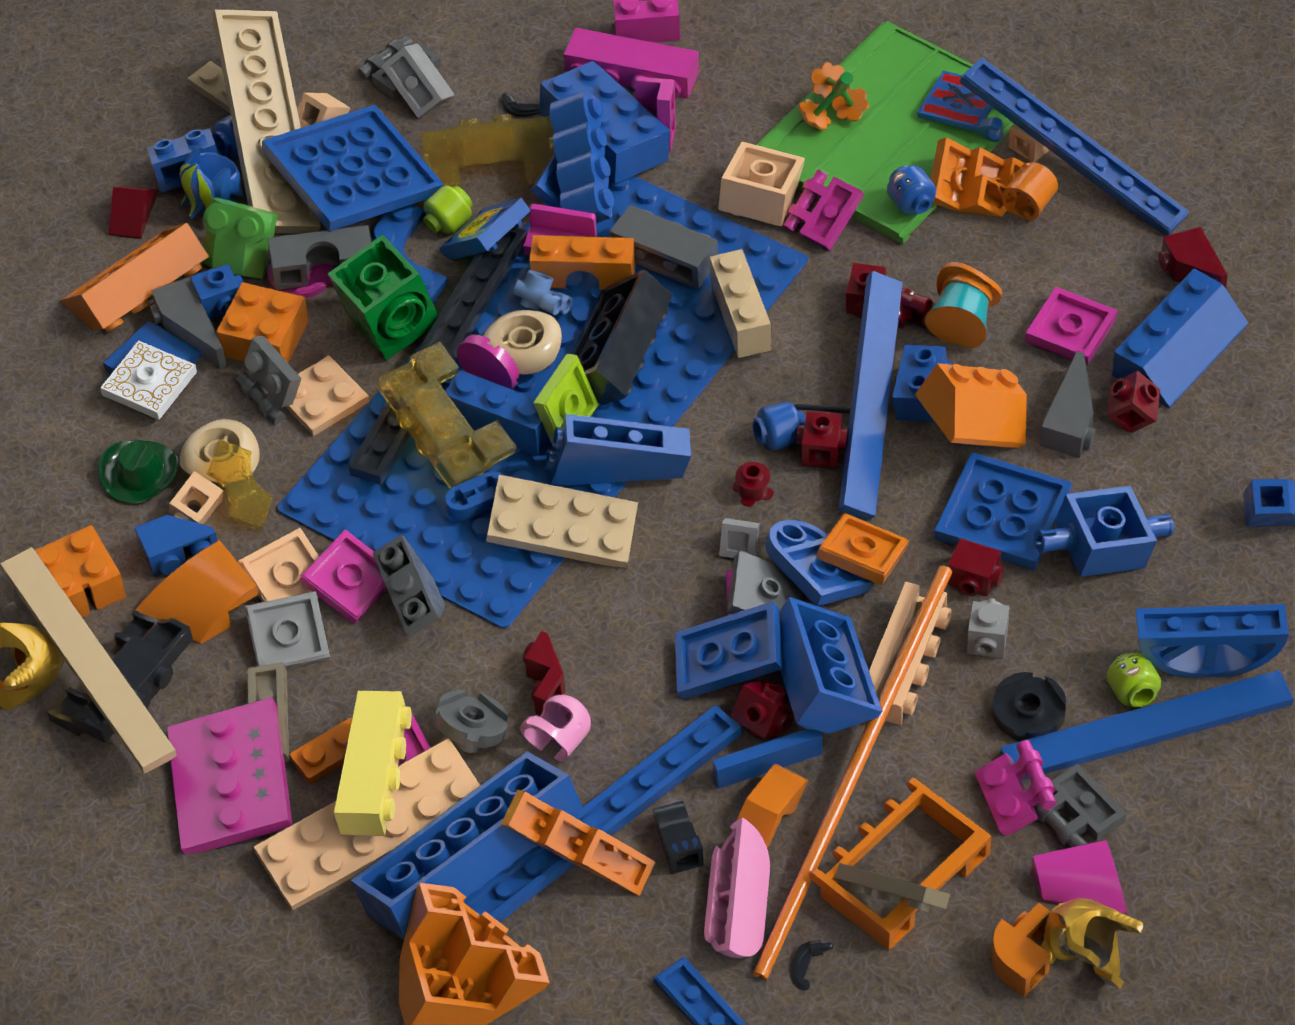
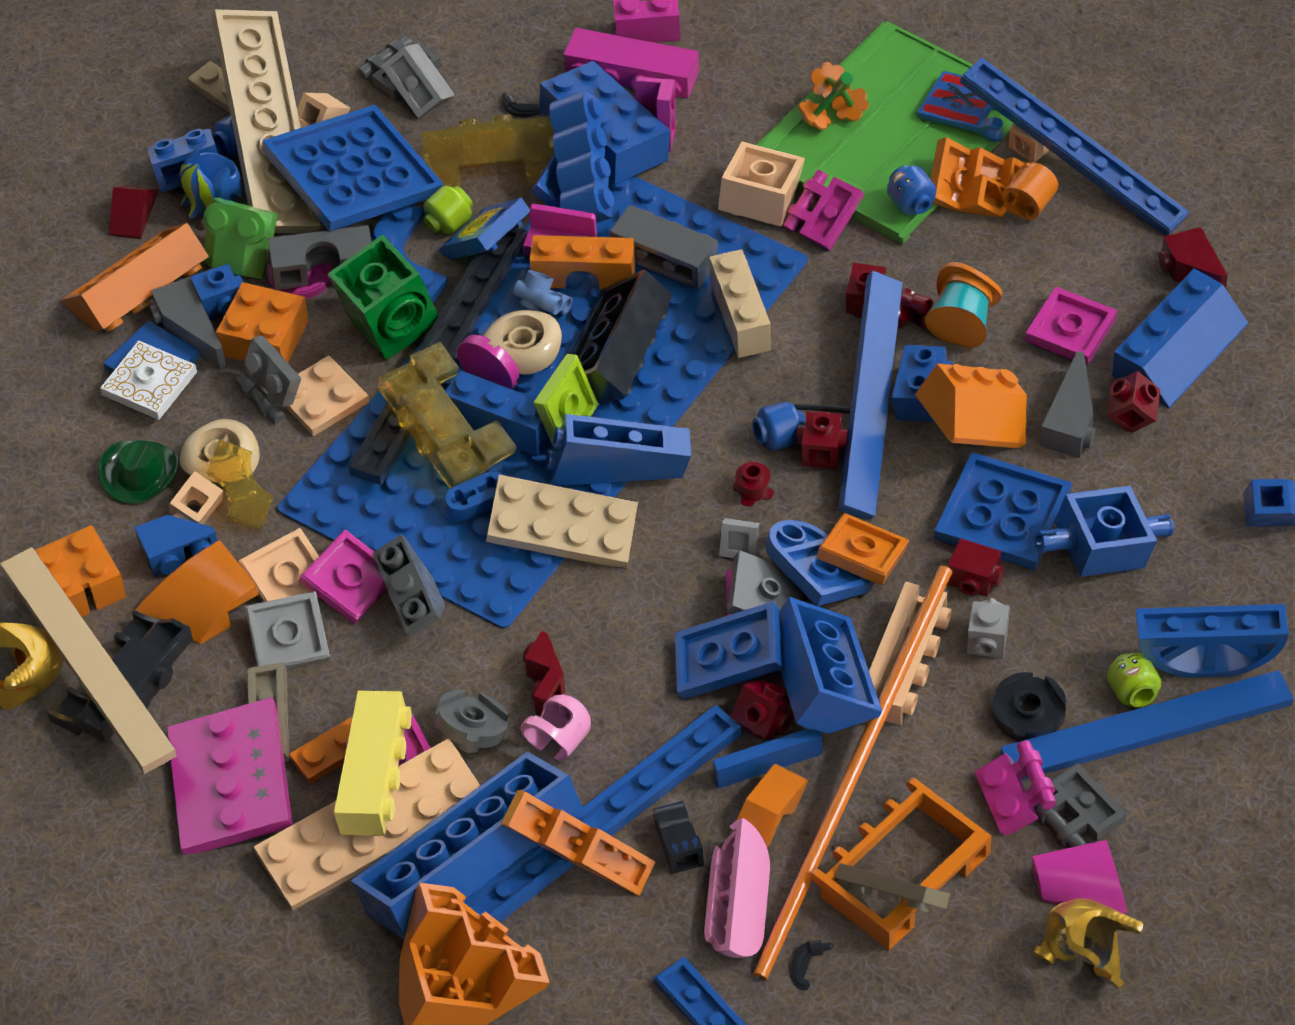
(1015, 952): orange brick -> none

